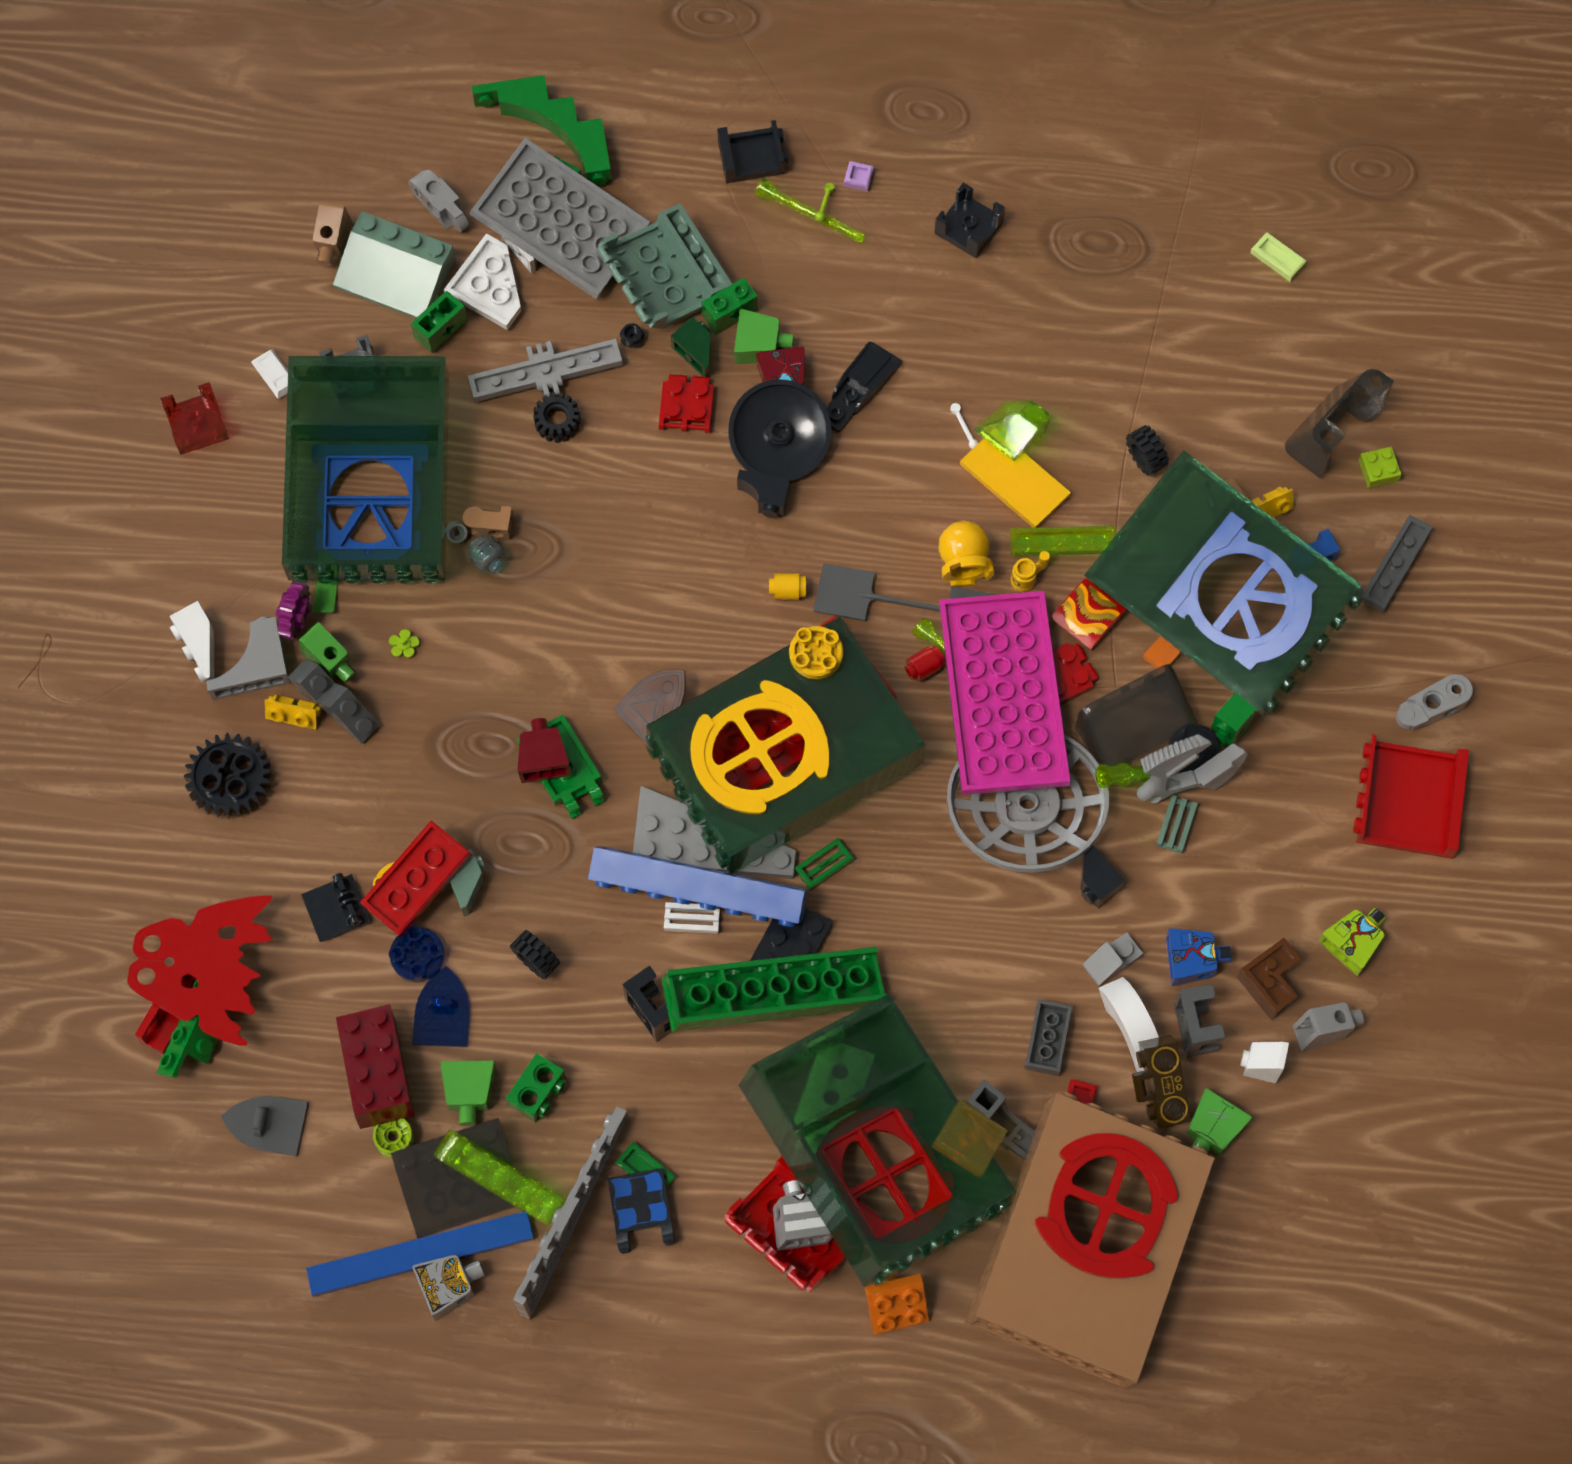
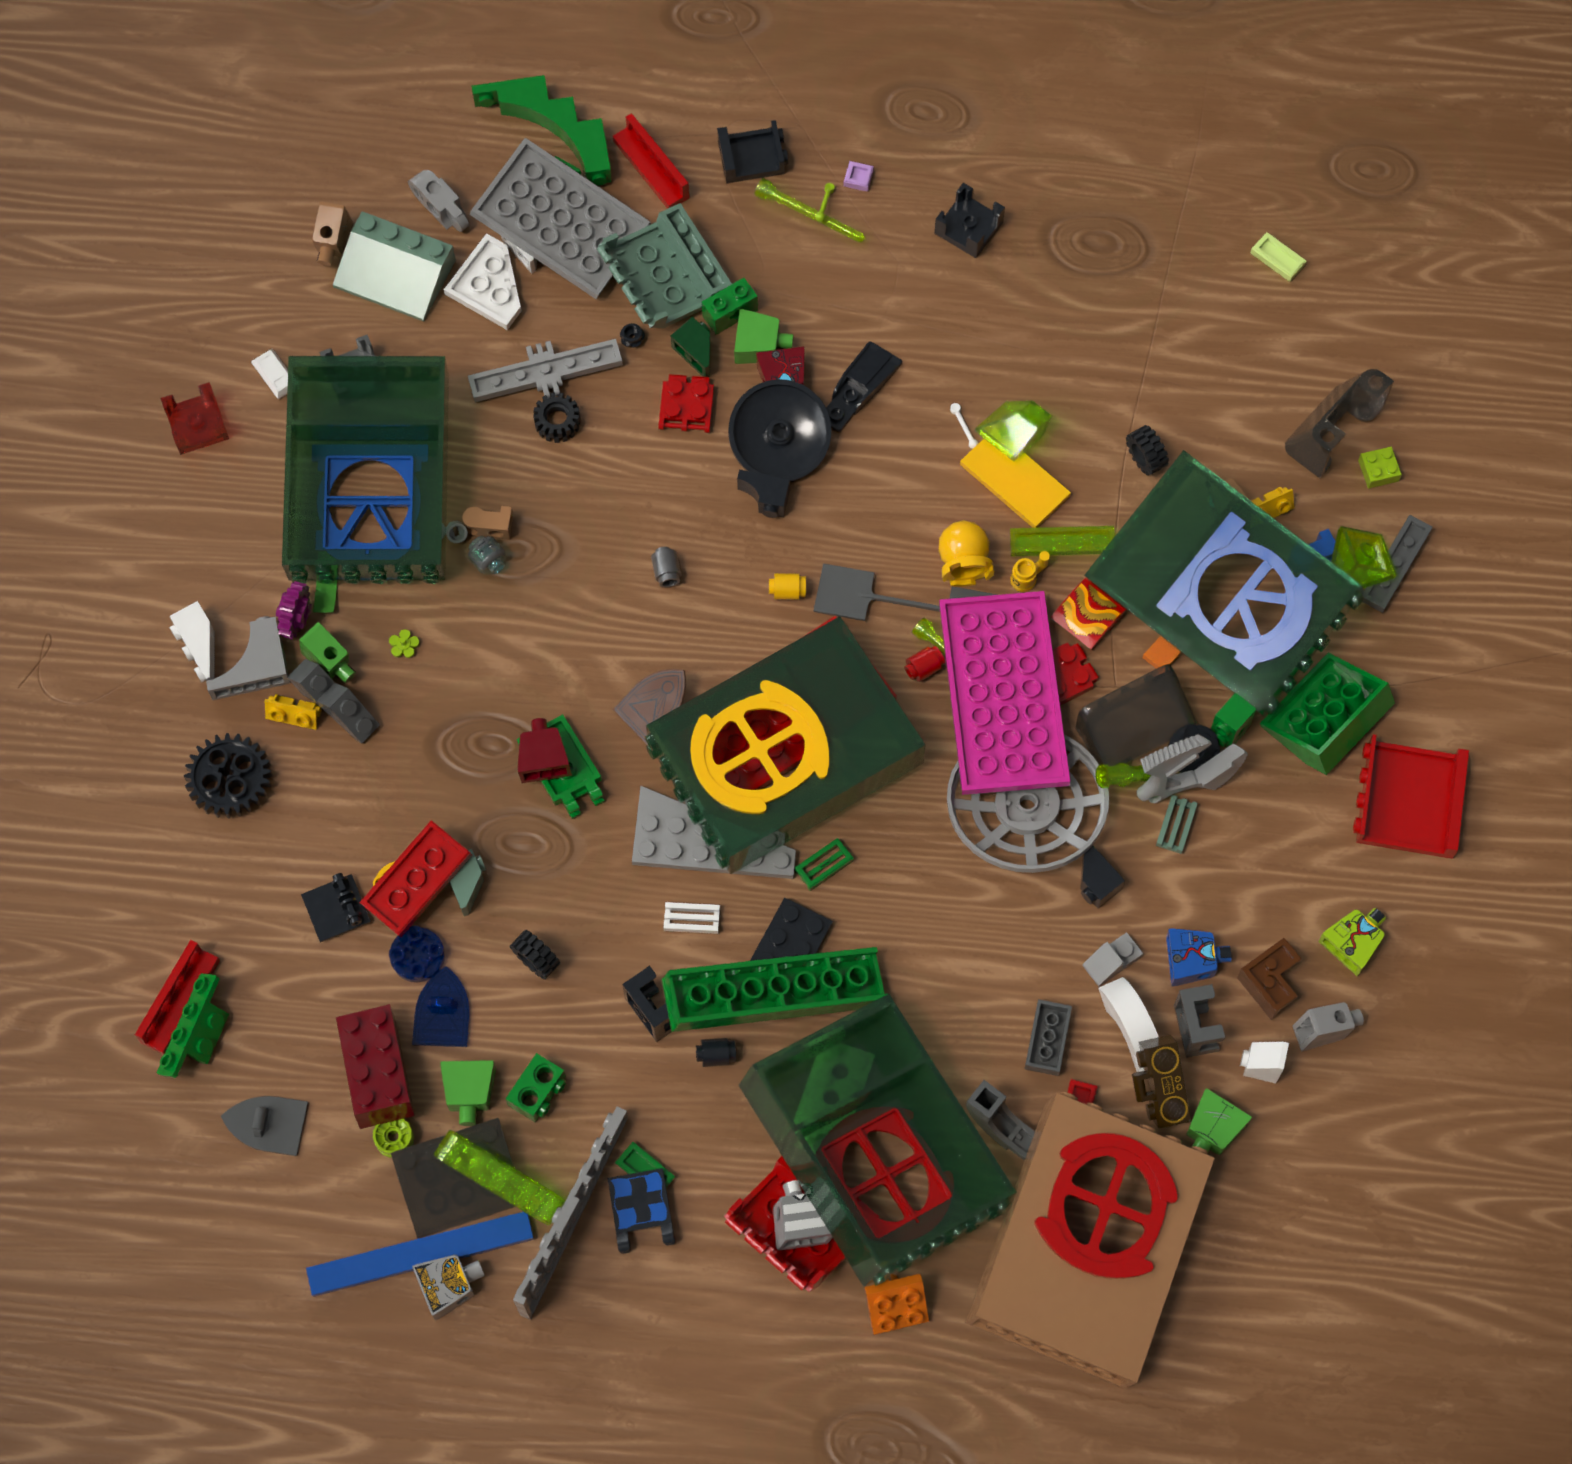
(206, 957): red piece -> none
(439, 321): green brick -> none
(651, 163): none -> red fence
(666, 567): none -> flat silver brick
(698, 884): brick -> none
(716, 1052): none -> black brick
(816, 652): yellow tile -> none
(969, 1138): clear yellow plate -> none
(1329, 712): none -> green slope
(1363, 556): none -> clear neon green slope
(1416, 713): light grey piece -> none

